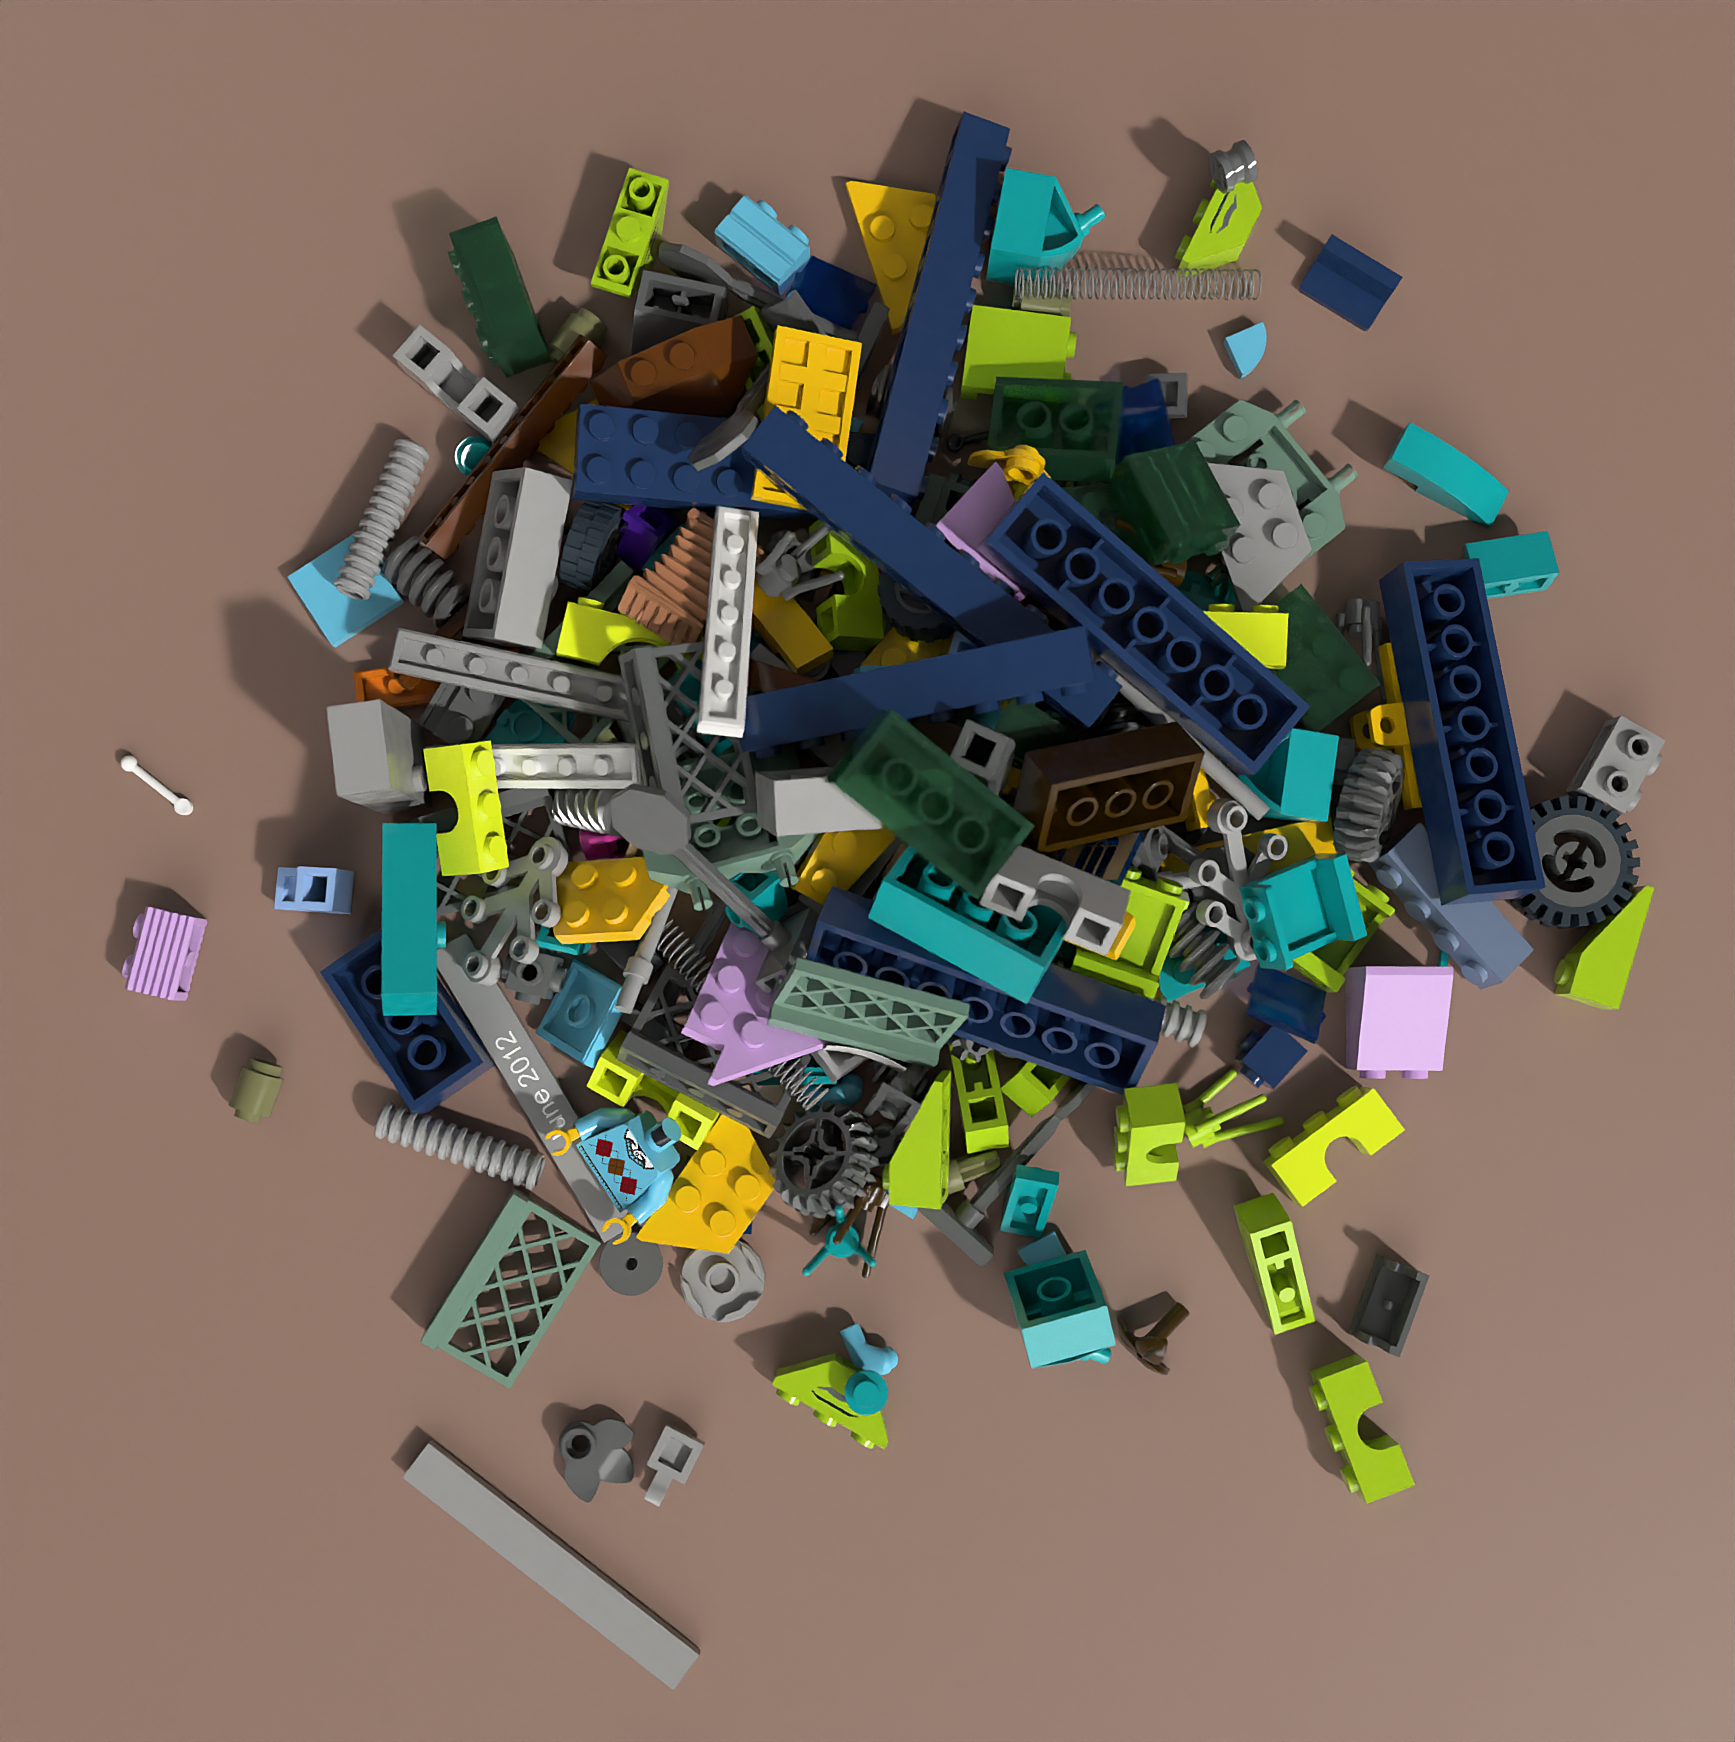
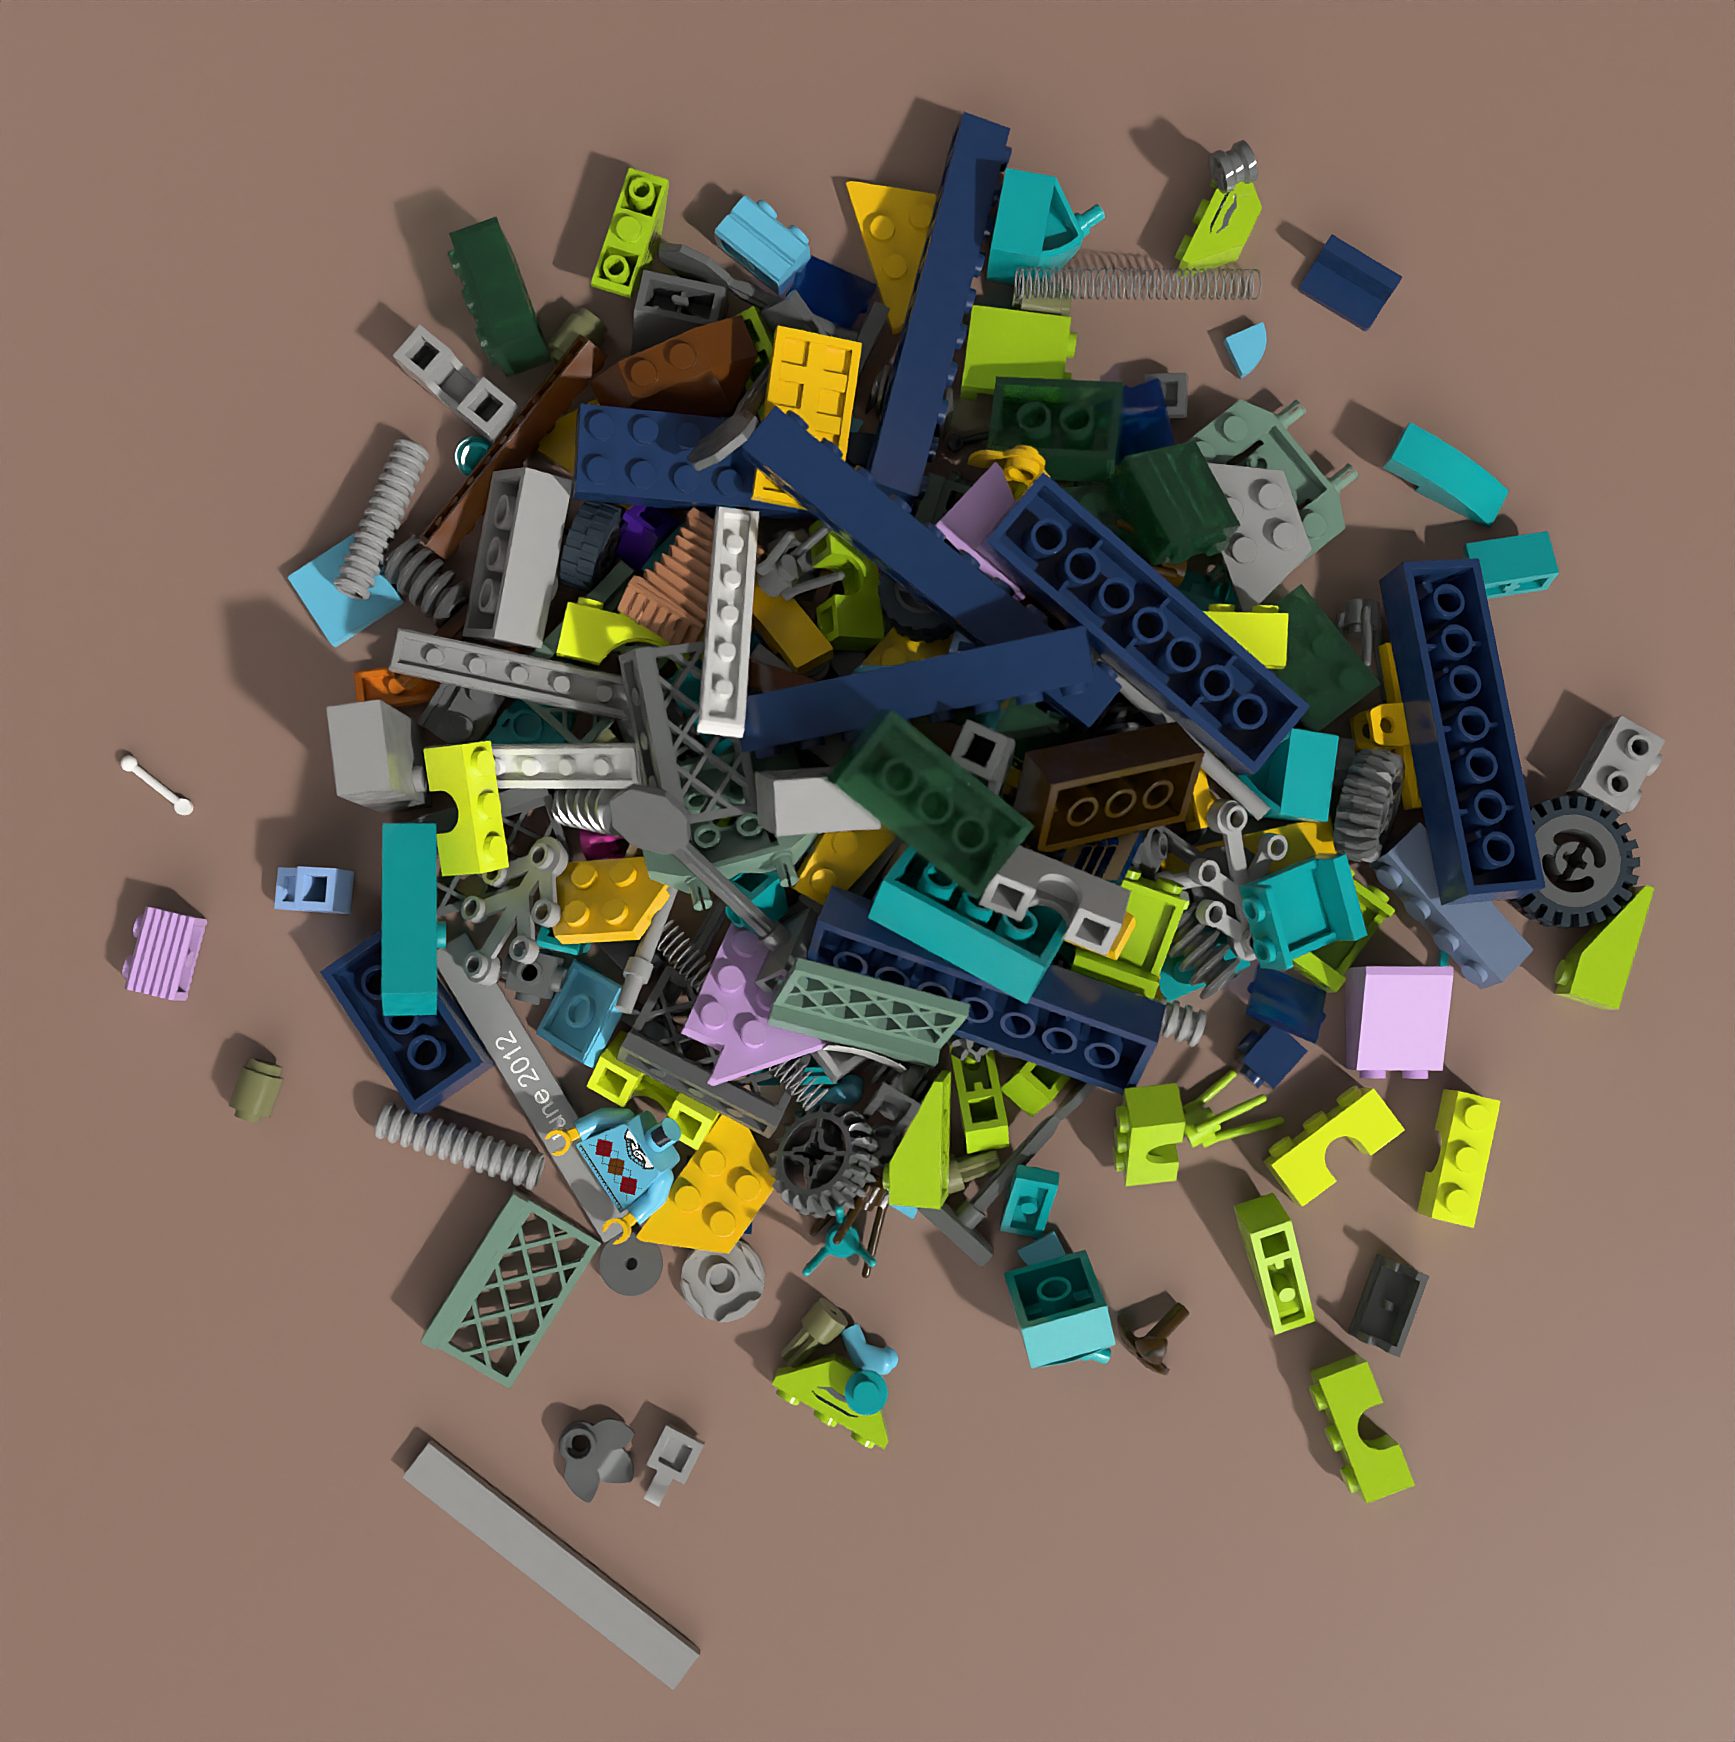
(821, 1326): none -> olive piece
(1457, 1180): none -> neon yellow arch

